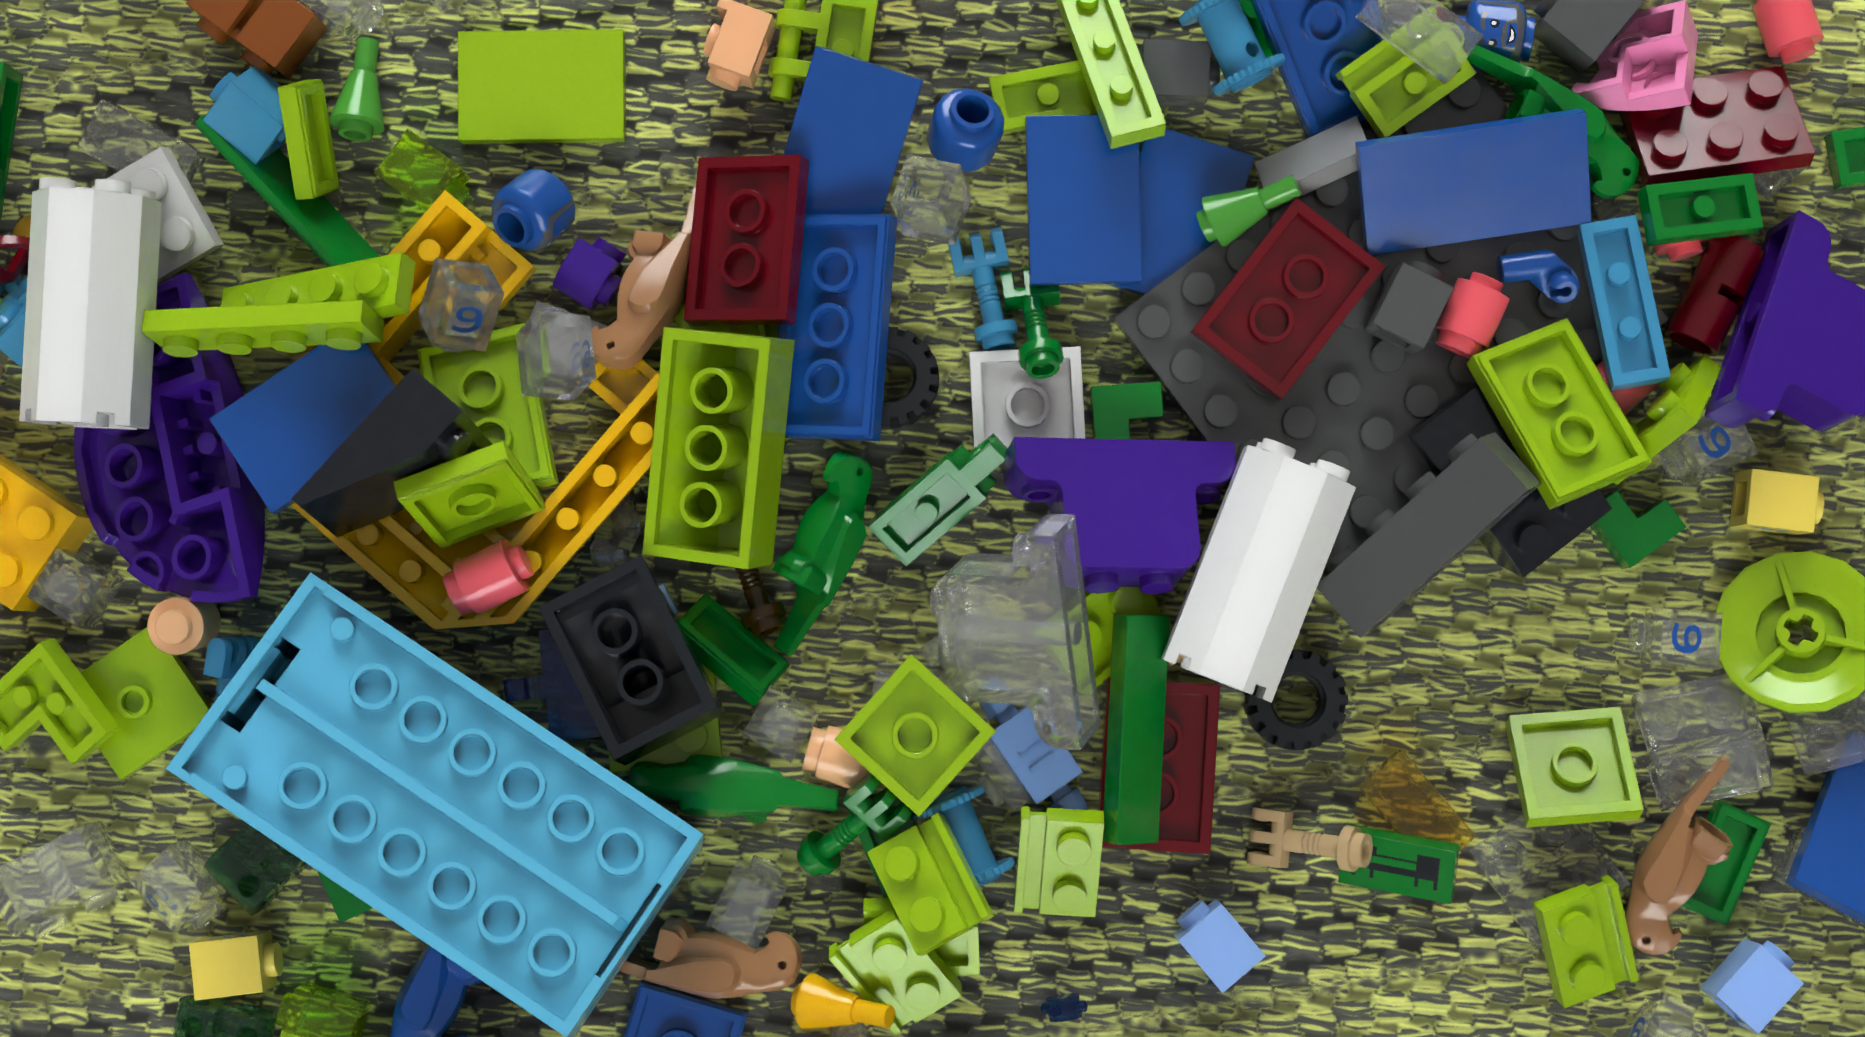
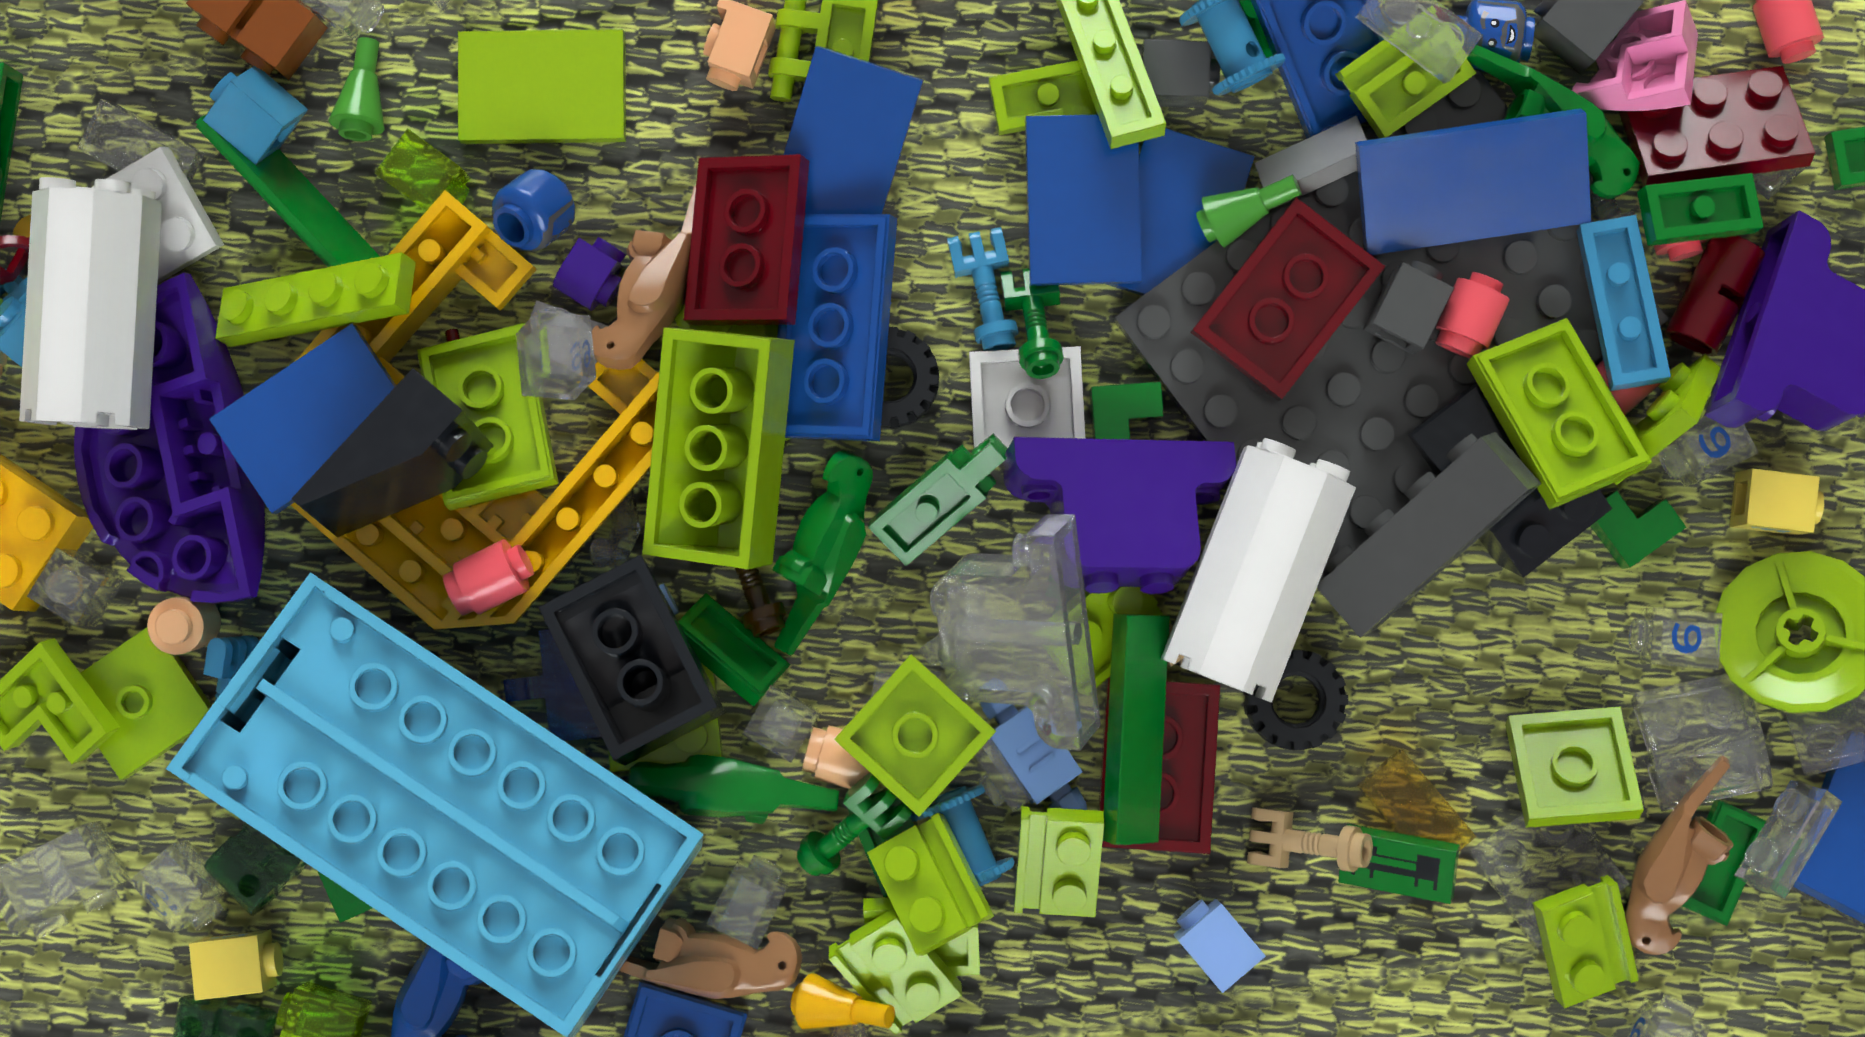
(279, 326): lime plate -> none
(308, 138): lime tile -> none
(460, 305): clear brick -> none
(470, 495): lime plate -> none
(931, 199): clear brick -> none
(965, 129): blue head -> none
(1064, 1007): clear blue piece -> none
(1543, 270): blue arm -> none
(1753, 983): light blue brick -> none
(1788, 838): none -> clear plate

